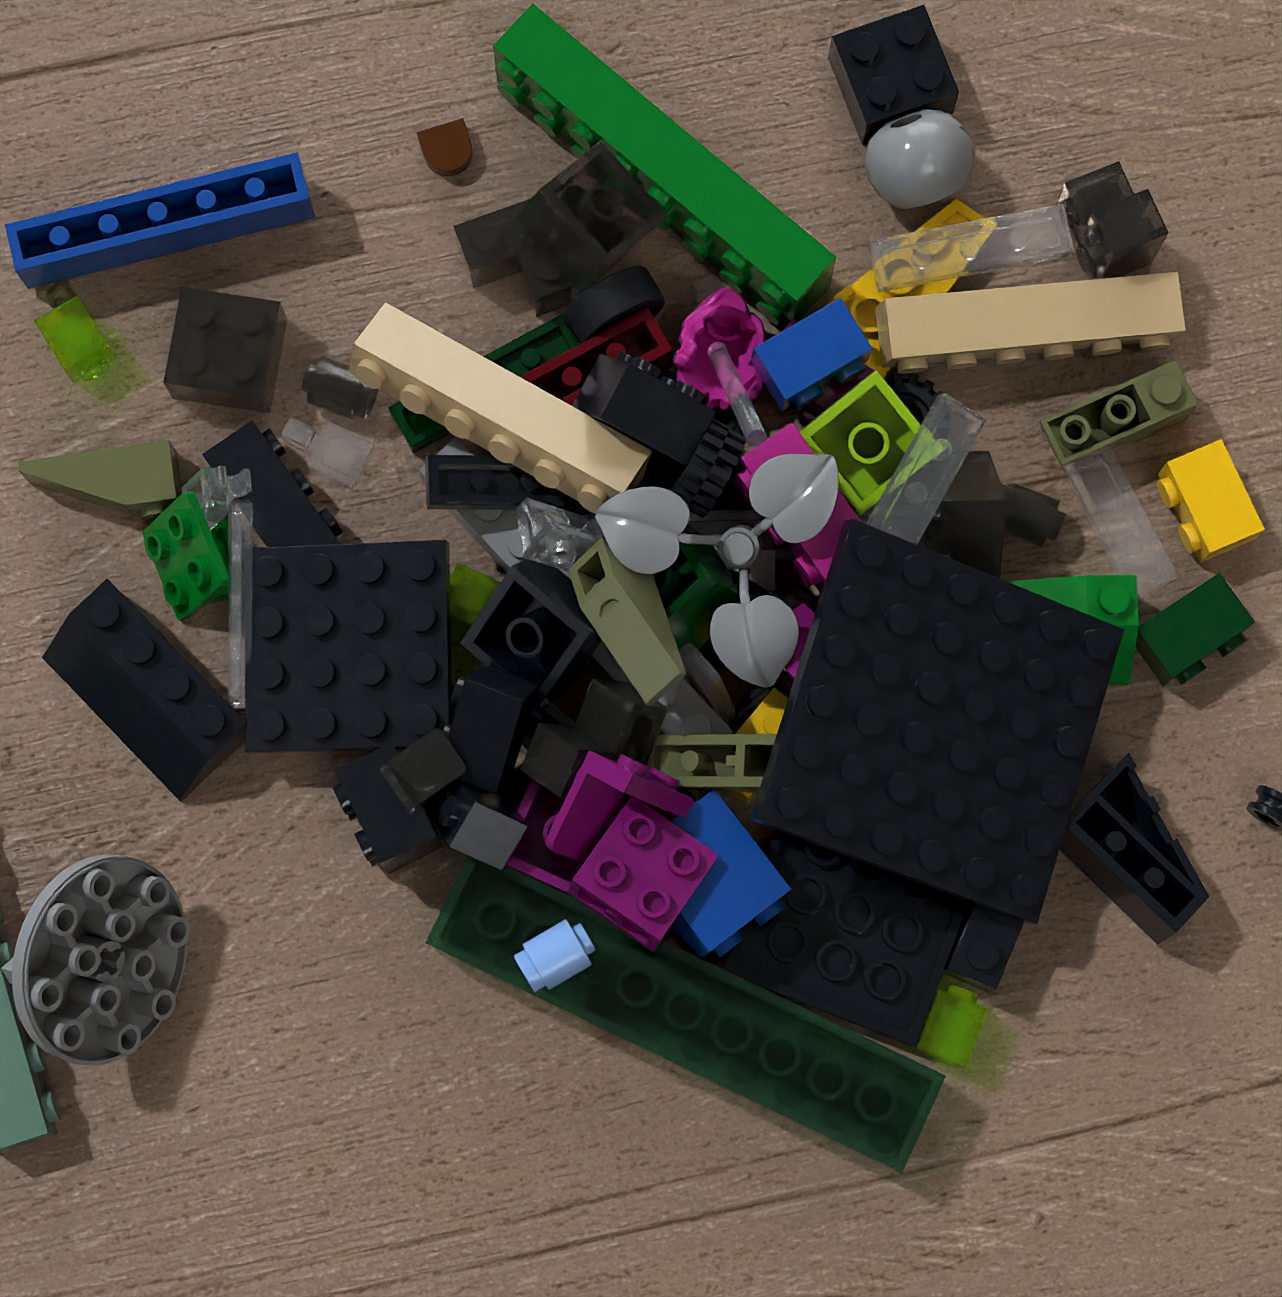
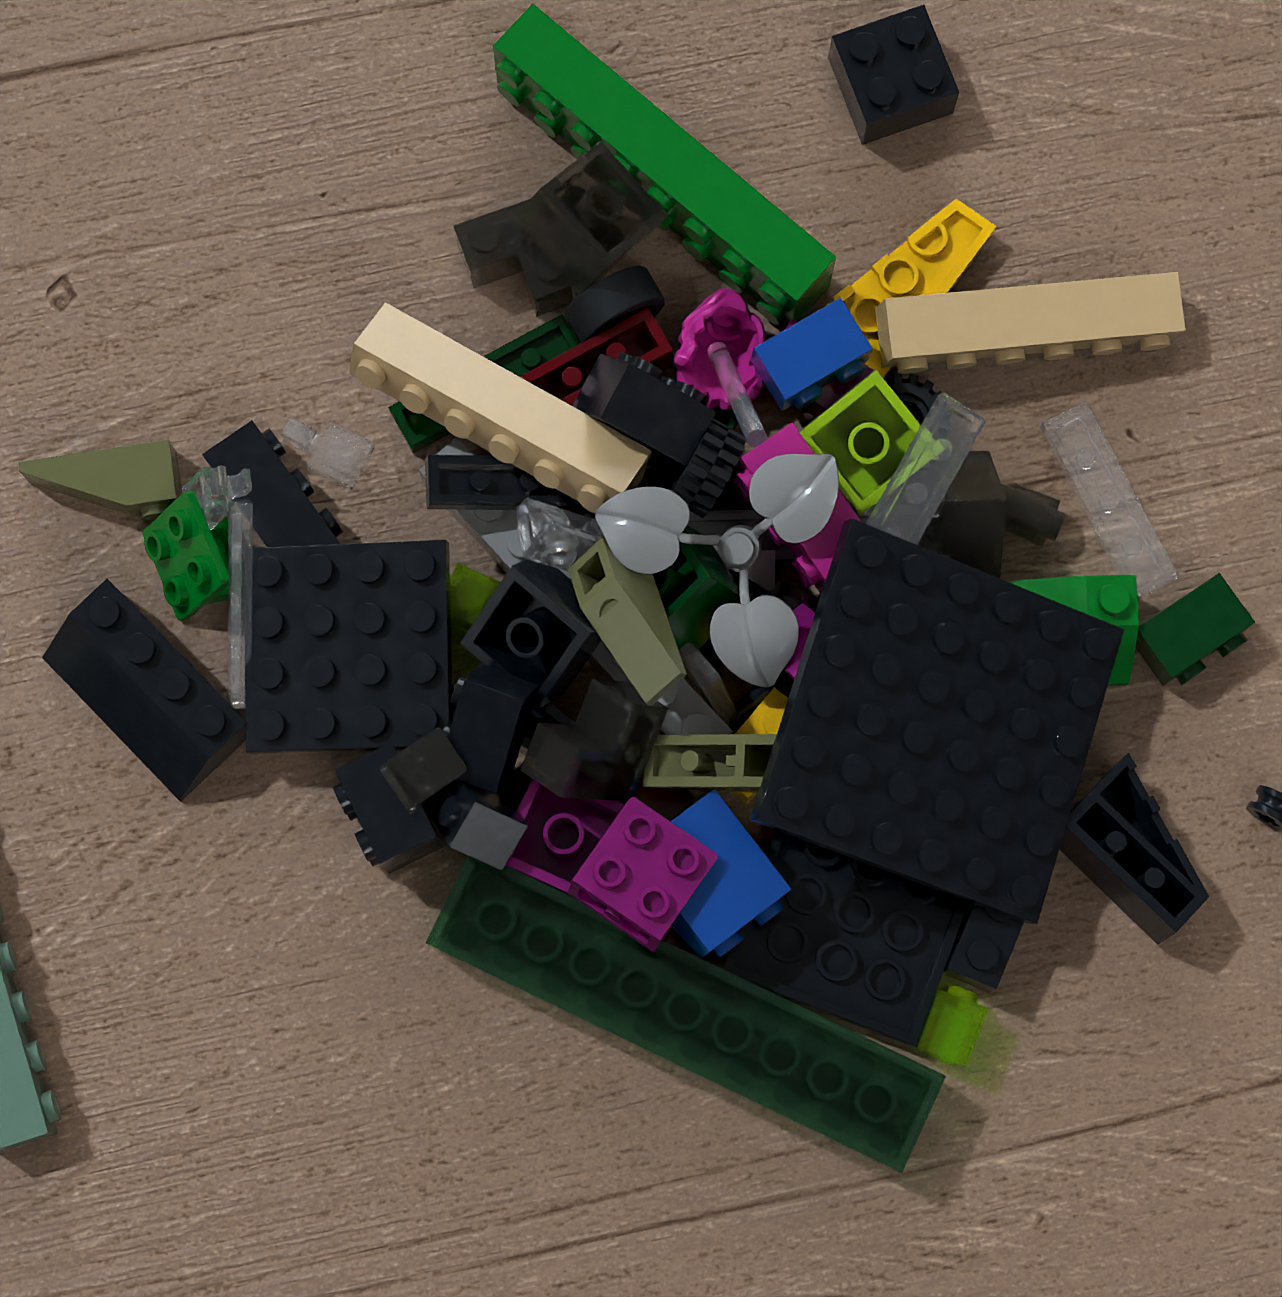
(76, 340): clear neon green brick -> none
(99, 959): light grey bracket -> none
(160, 221): blue brick -> none
(225, 350): clear smoke brick -> none
(337, 390): clear smoke brick -> none
(446, 148): reddish brown tile -> none
(555, 955): light blue brick -> none
(601, 793): magenta bracket -> none
(919, 158): light grey piece -> none
(970, 248): clear tile -> none
(1111, 223): clear smoke brick -> none
(1121, 414): olive slope -> none
(1209, 501): yellow brick -> none

